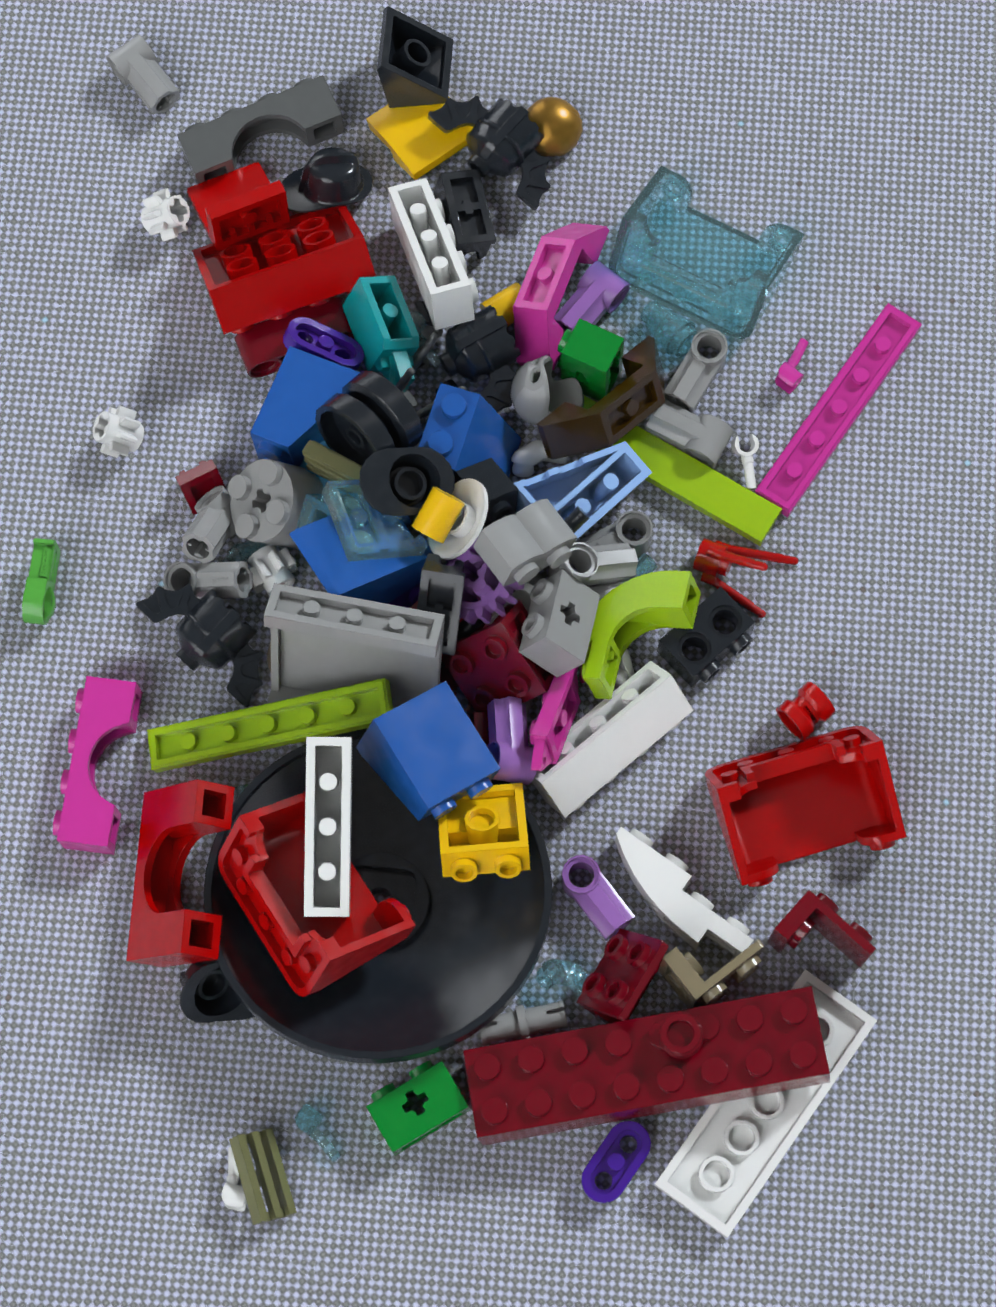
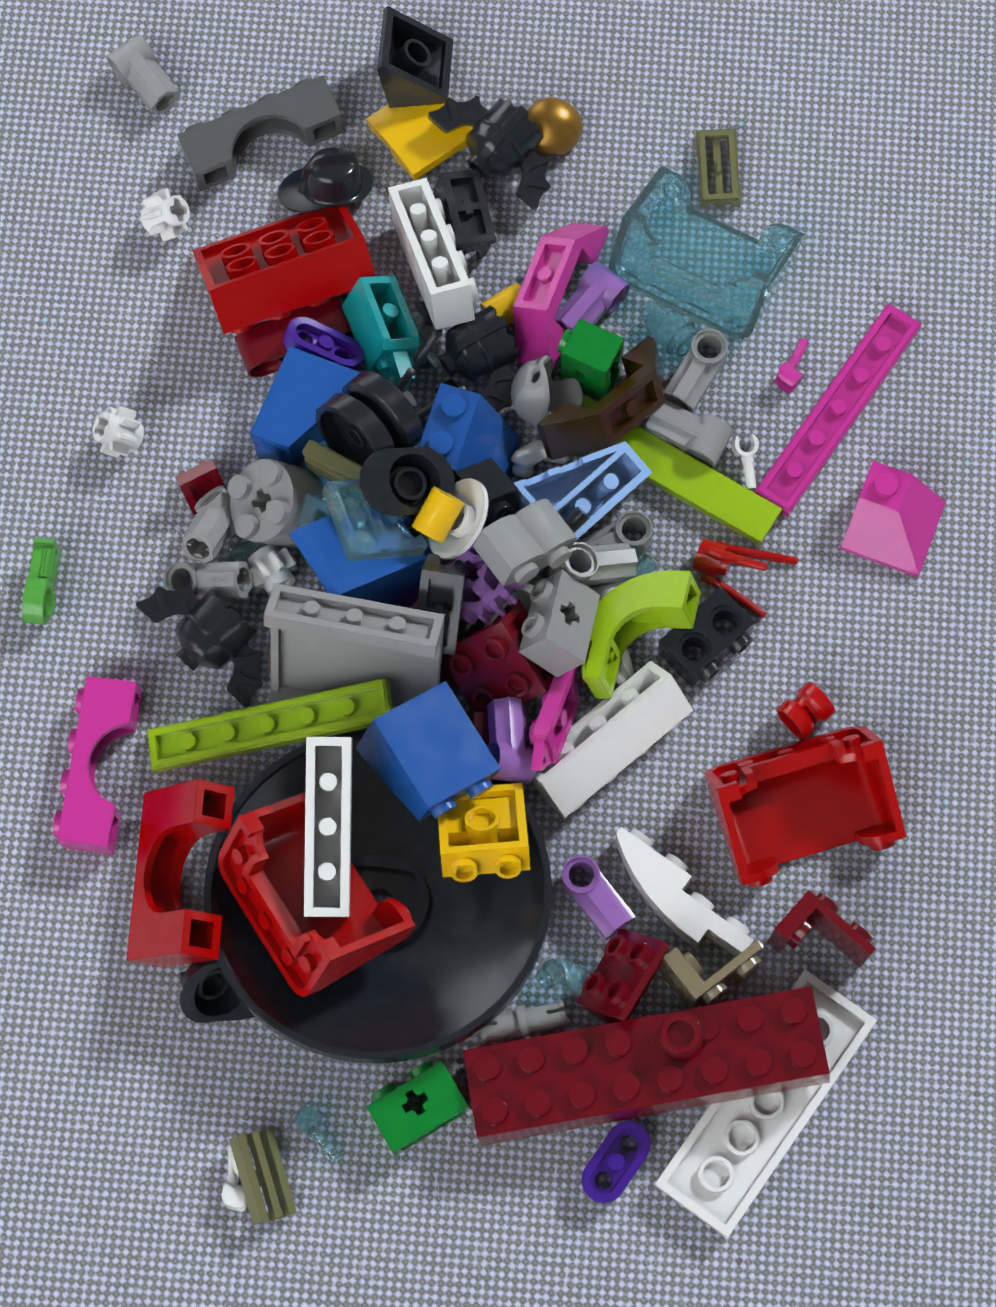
(239, 205): red bracket -> none
(719, 198): none -> olive tile
(893, 520): none -> dark pink slope

